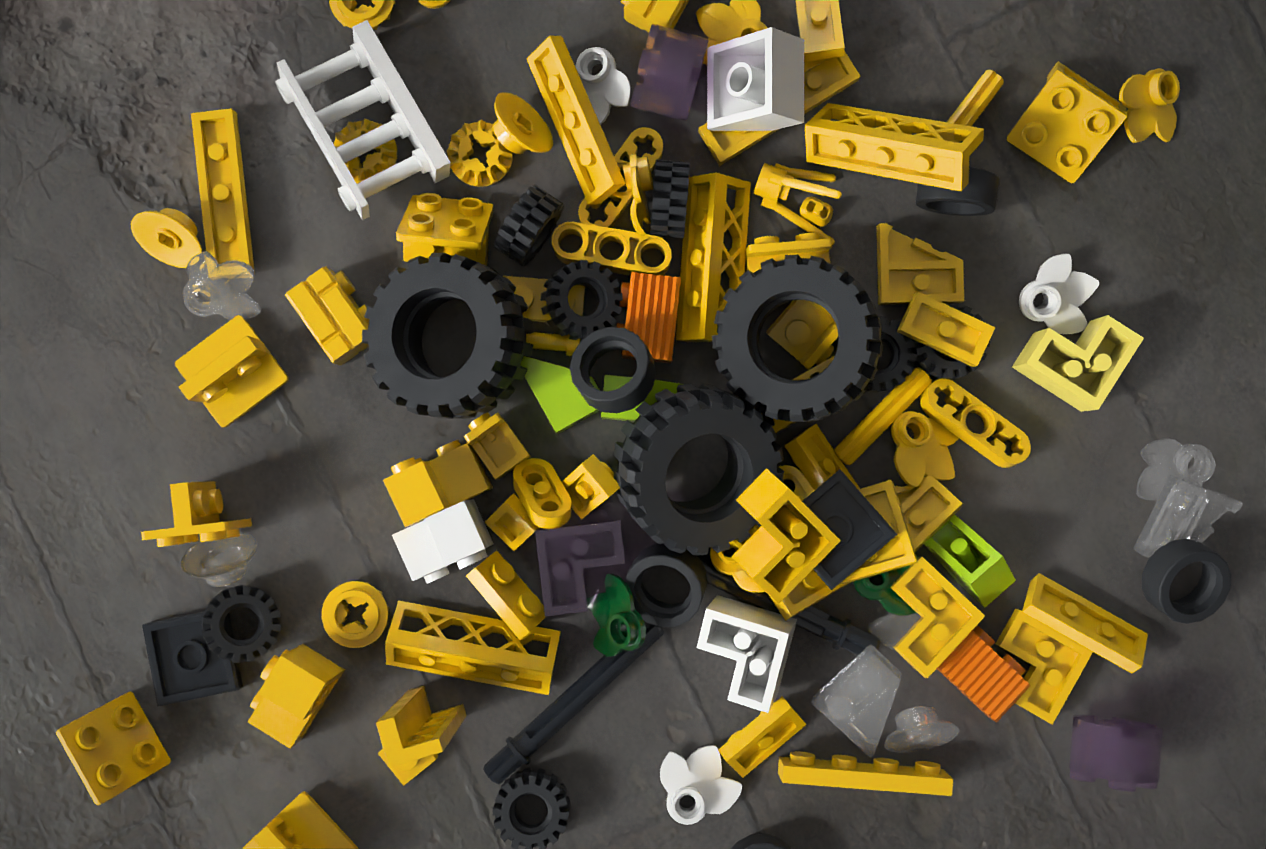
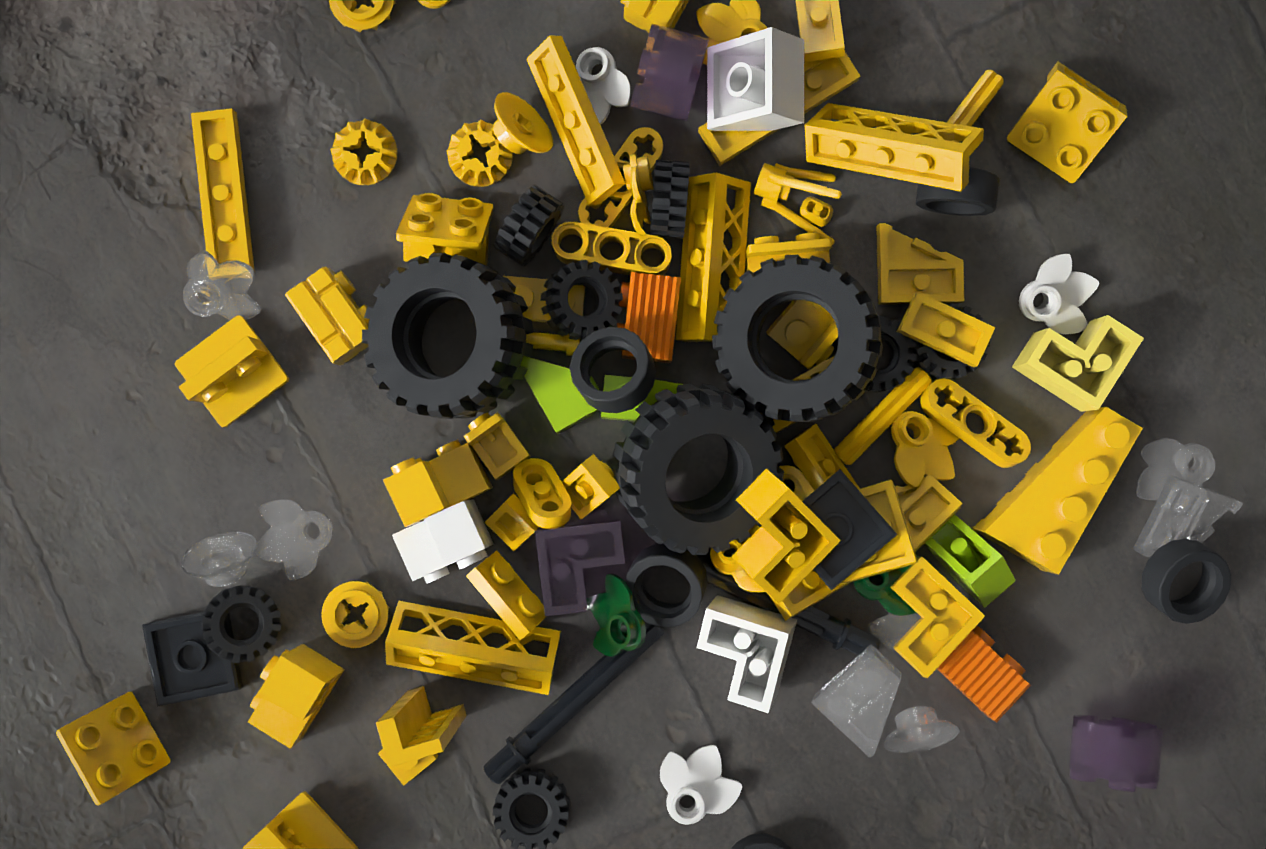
(167, 236): yellow piece -> none
(196, 512): yellow bracket -> none
(288, 537): none -> clear plate
(385, 87): white fence -> none
(761, 737): yellow plate -> none
(881, 775): yellow plate -> none
(1053, 660): yellow plate -> none
(1062, 491): none -> yellow wedge
(1085, 623): yellow plate -> none
(1150, 104): yellow plate -> none

